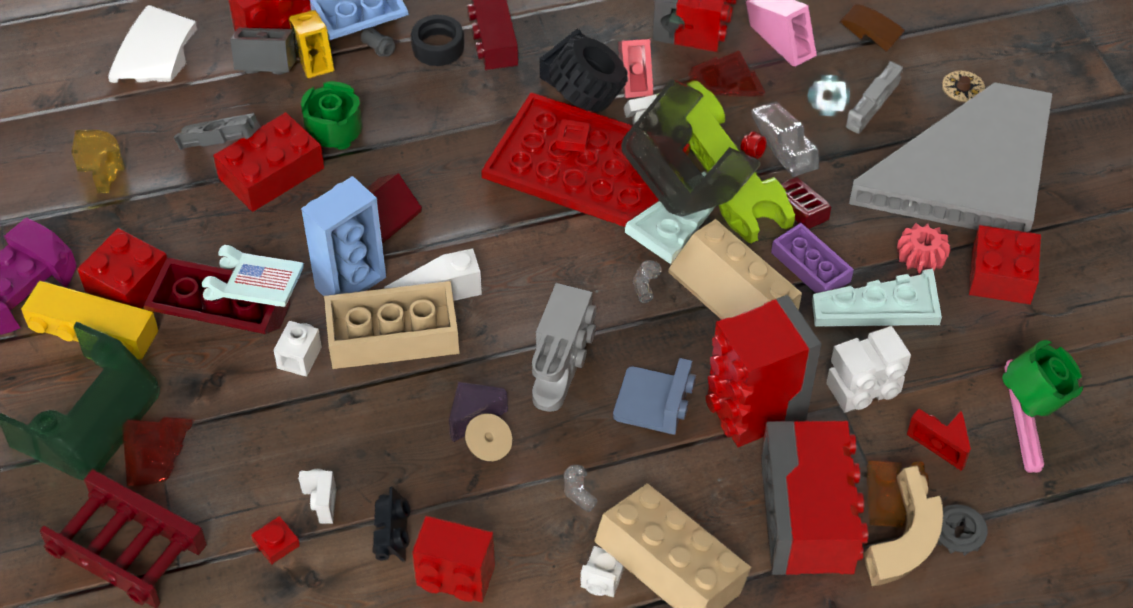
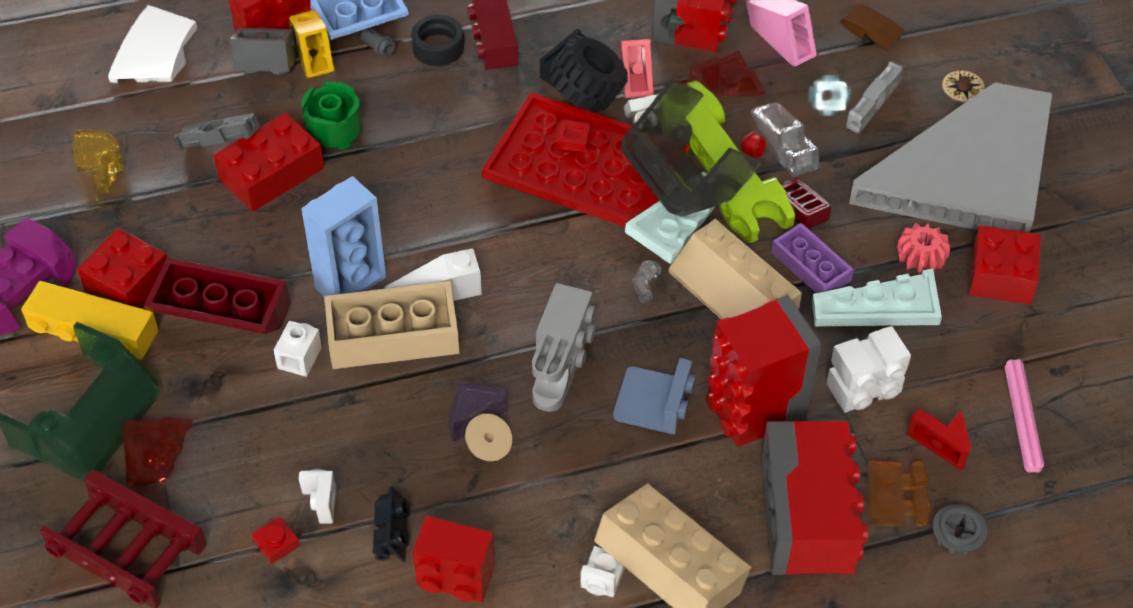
(254, 278): light aqua flag -> none
(395, 204): dark red slope -> none
(575, 490): clear arm -> none
(924, 523): tan arch -> none
(1043, 379): green brick -> none

